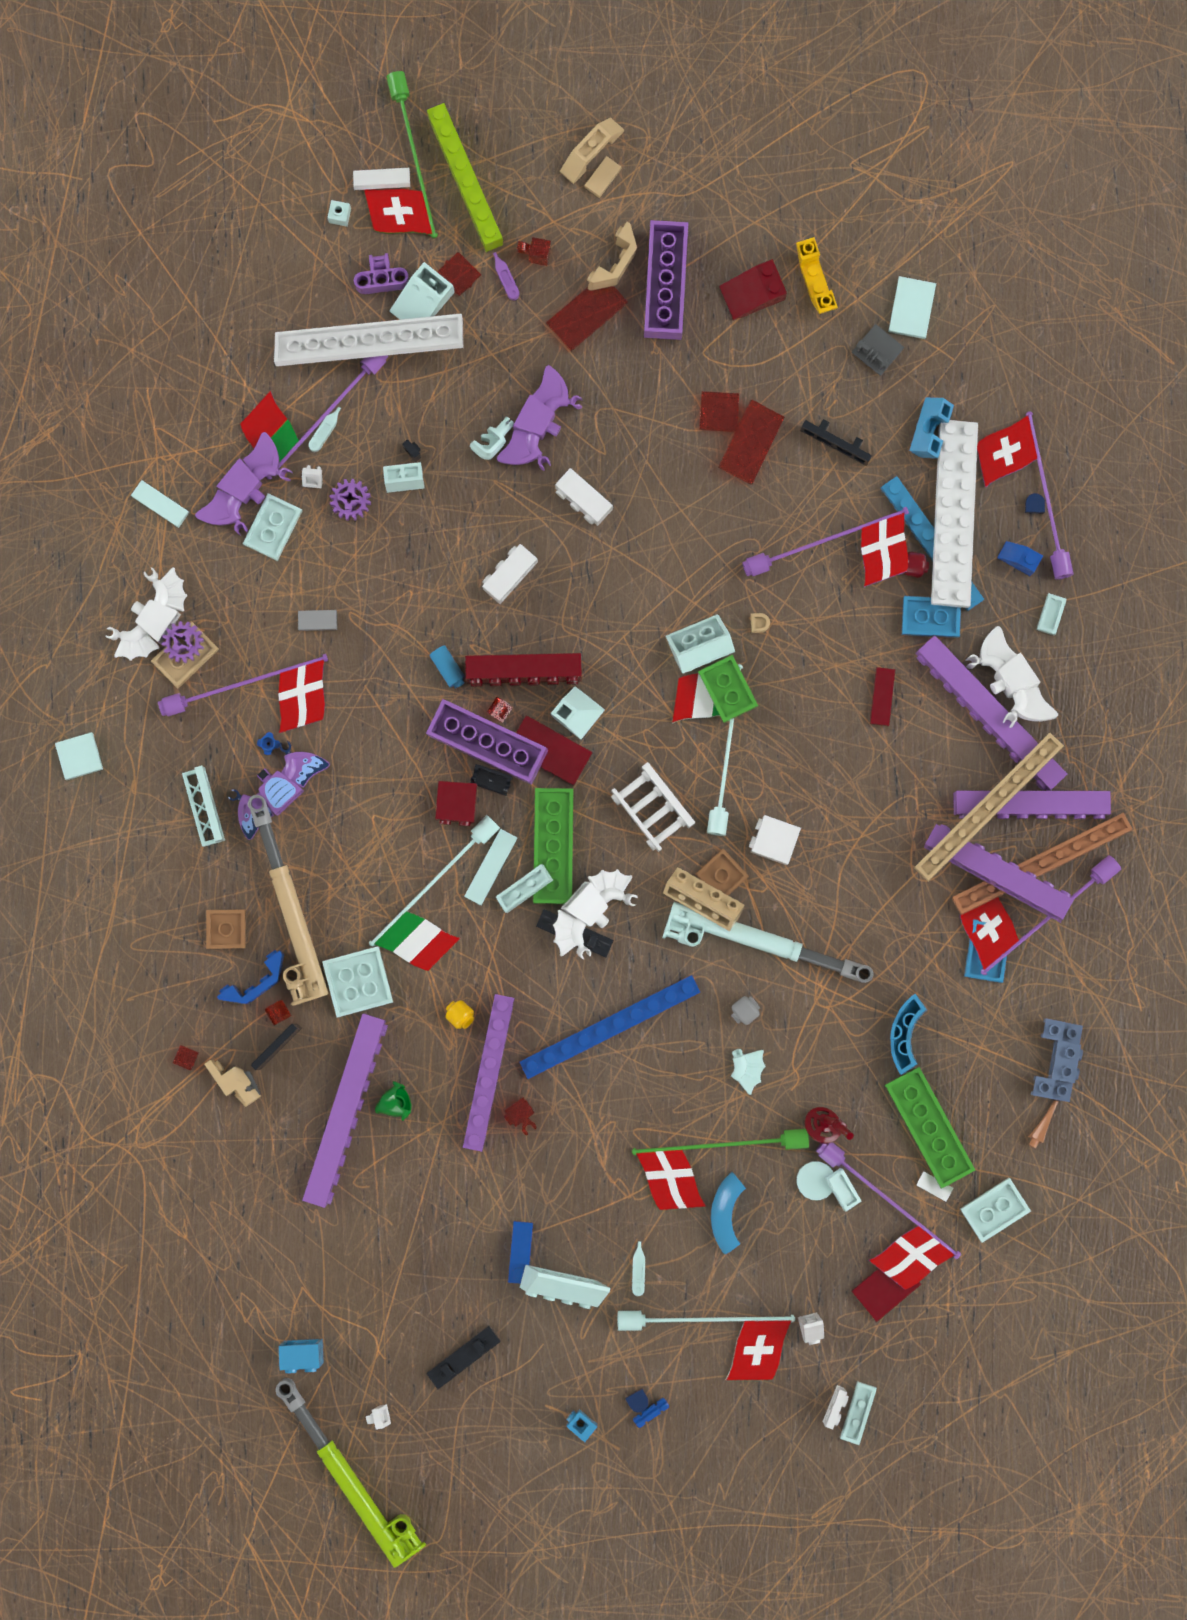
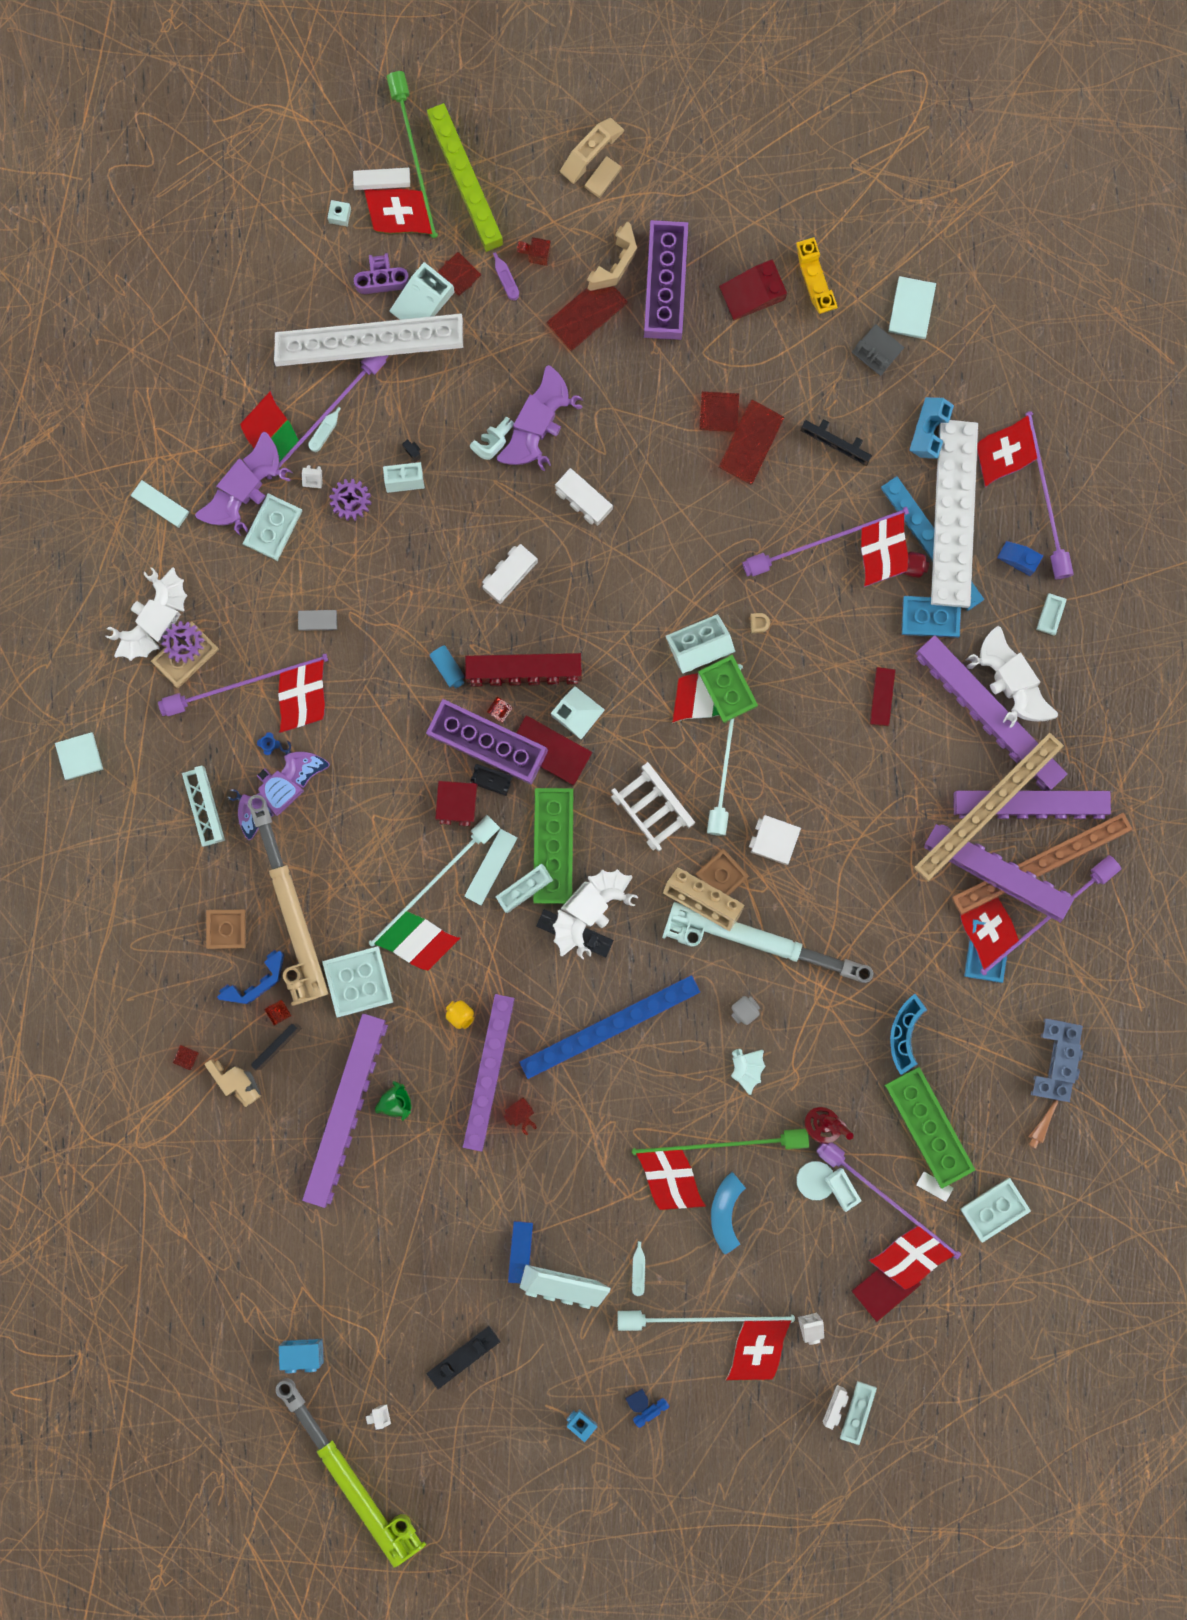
(1035, 504): dark blue tile -> none

